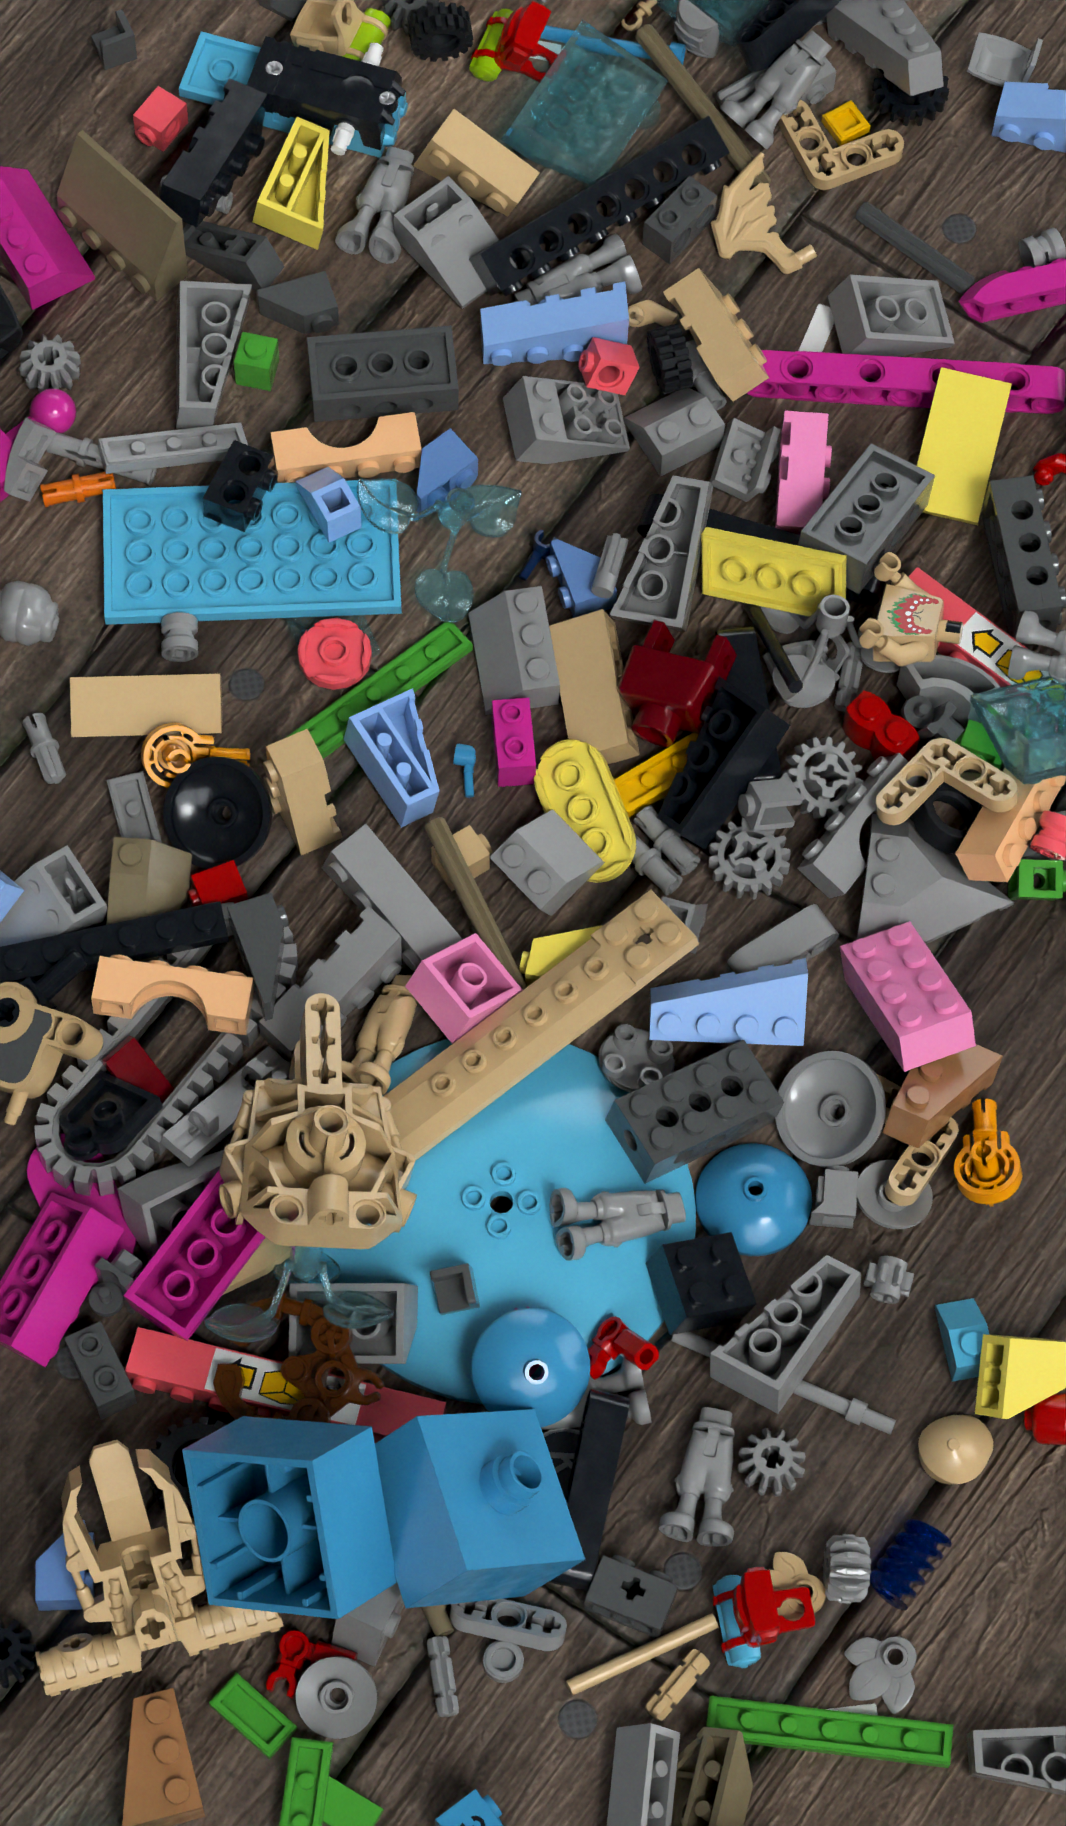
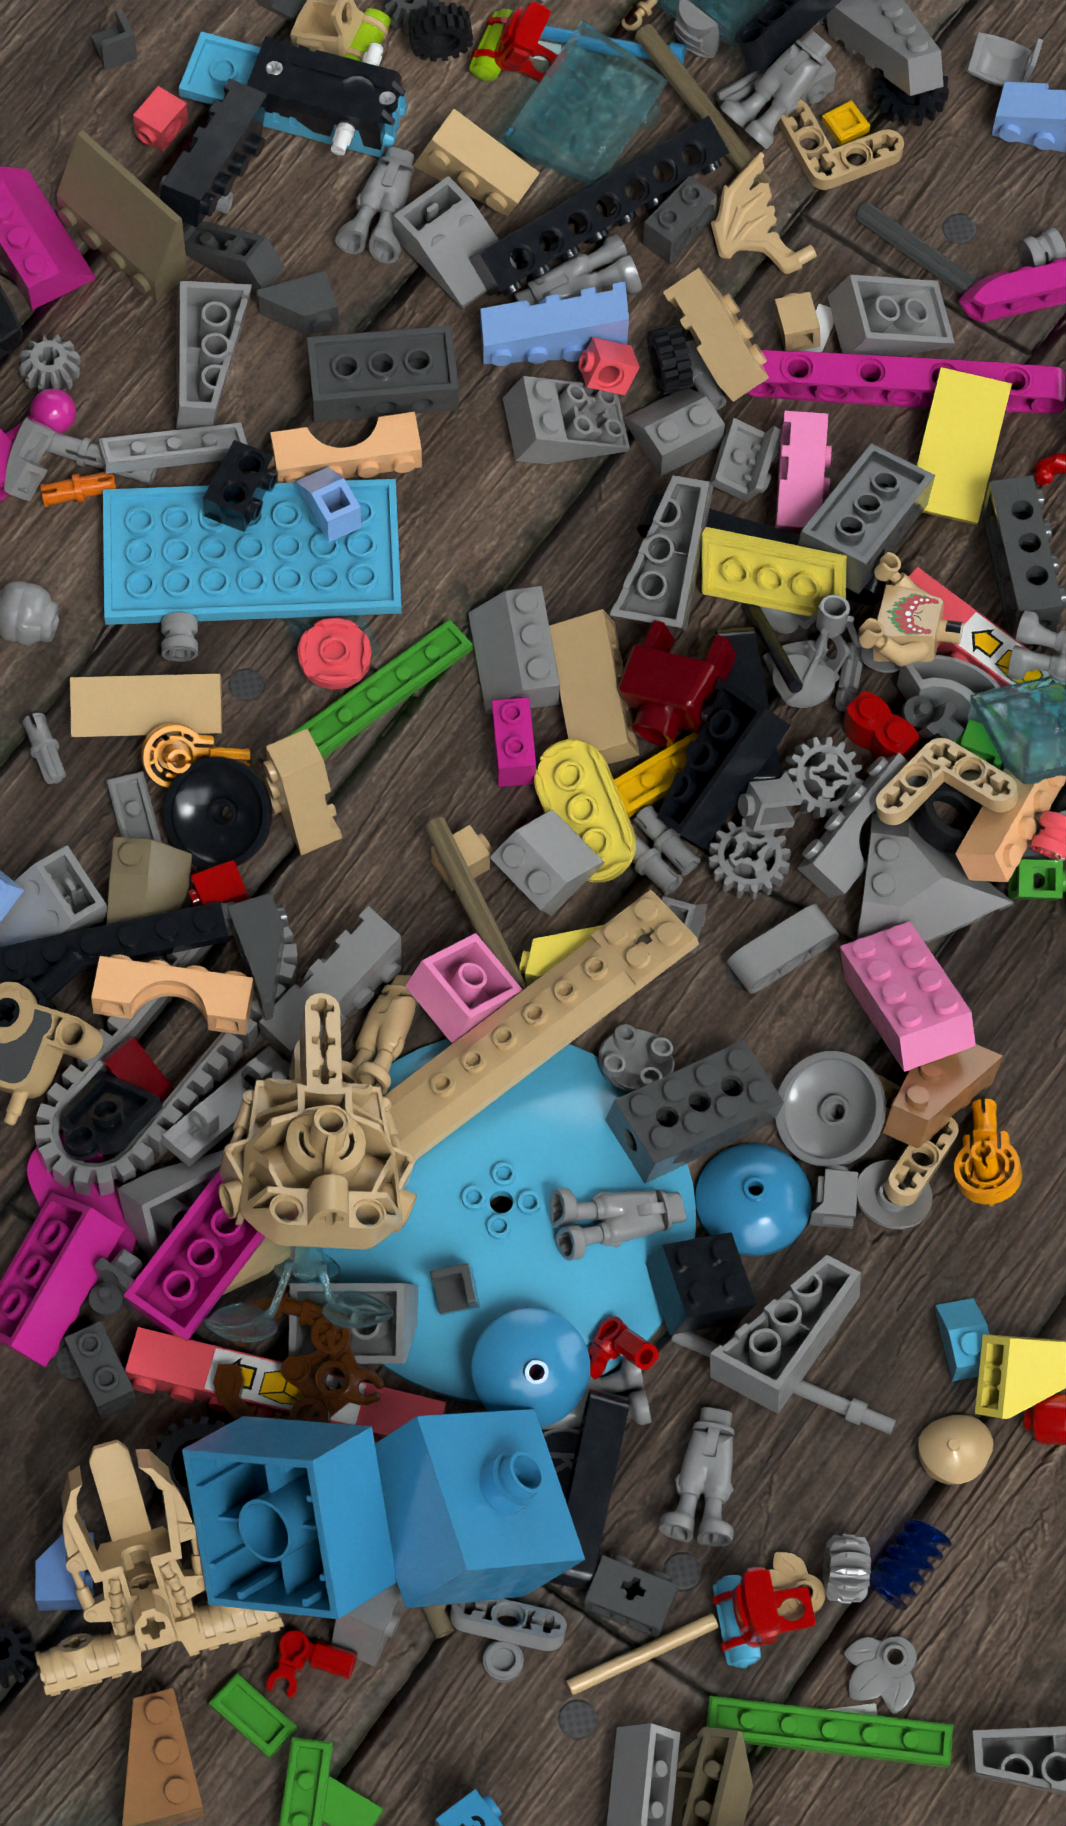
(256, 361): bright green brick -> none
(296, 186): light yellow wedge -> none
(333, 1717): light grey dish -> none
(377, 880): light grey wedge -> none
(395, 756): light blue wedge -> none
(442, 1676): light grey axle -> none
(443, 467): medium blue slope -> none
(466, 757): dark azure hand -> none
(489, 508): clear light blue plant -> none
(540, 551): dark blue hand -> none
(576, 576): medium blue slope -> none
(609, 566): light grey piece -> none
(650, 312): tan arm -> none
(677, 1685): tan axle -> none
(748, 1006): light blue wedge -> none
(757, 1456): light grey gear -> none
(797, 322): none -> tan brick
(888, 1279): light grey gear -> none

